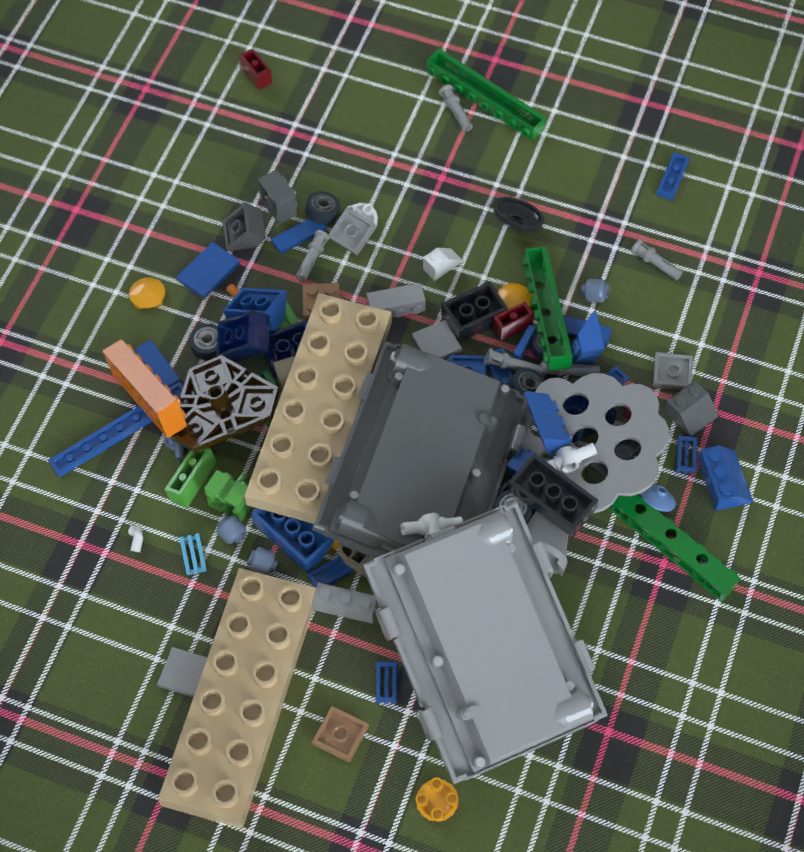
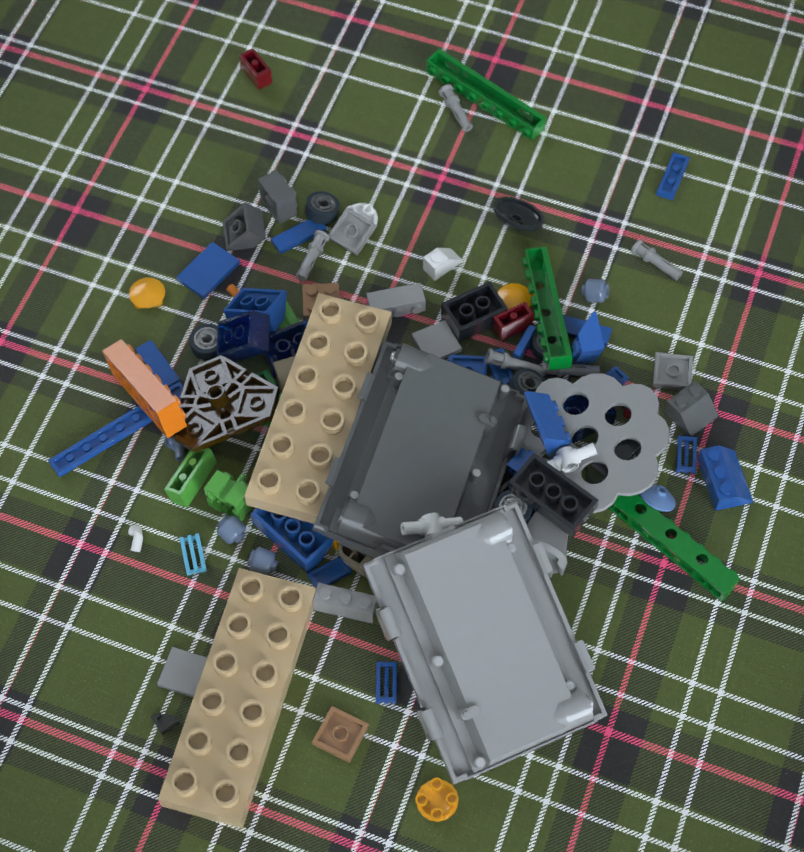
(165, 722): none -> pearl dark grey tile

